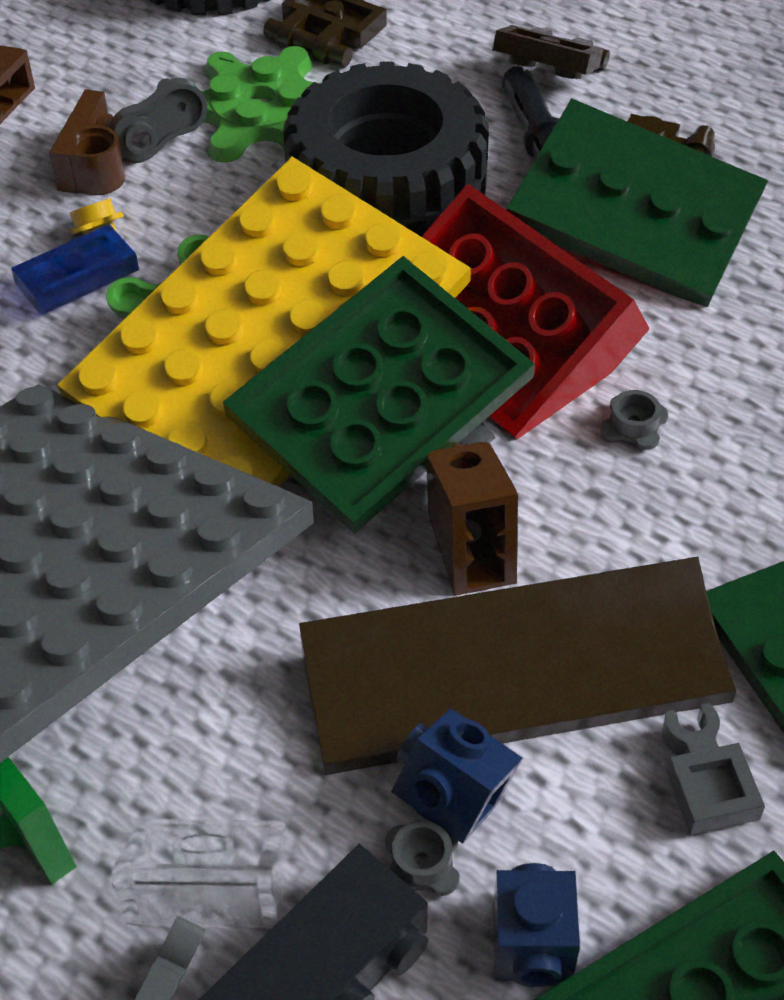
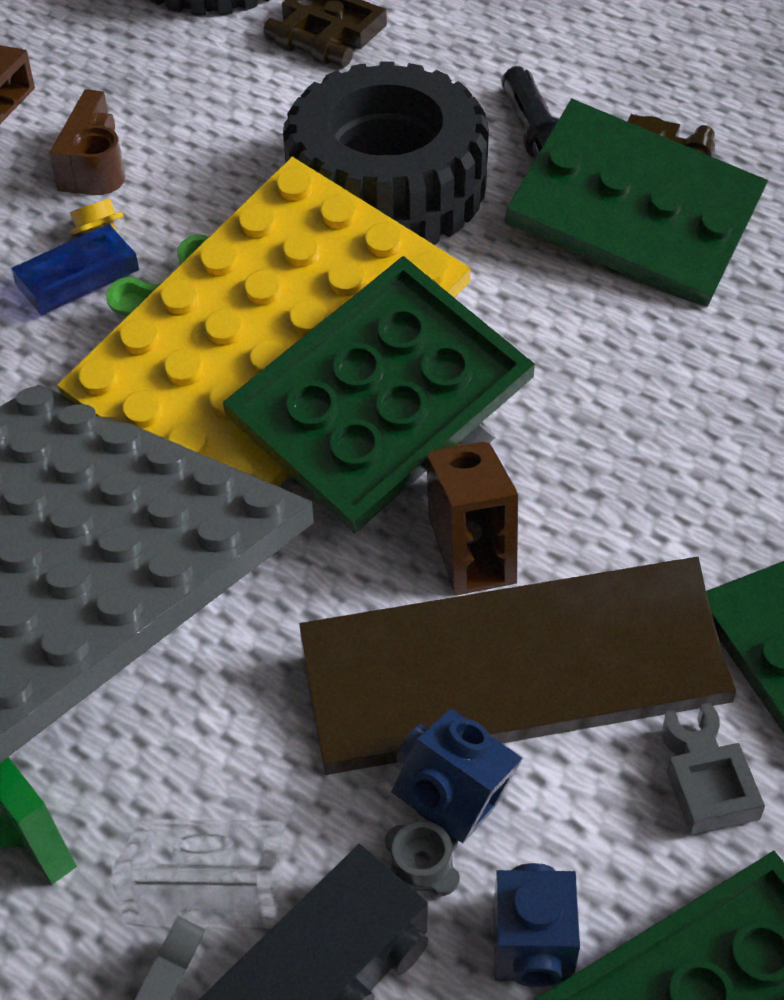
(168, 113): dark grey piece -> none
(247, 120): bright green plate -> none
(539, 45): dark brown plate -> none
(540, 303): red slope -> none
(635, 406): dark grey plate -> none

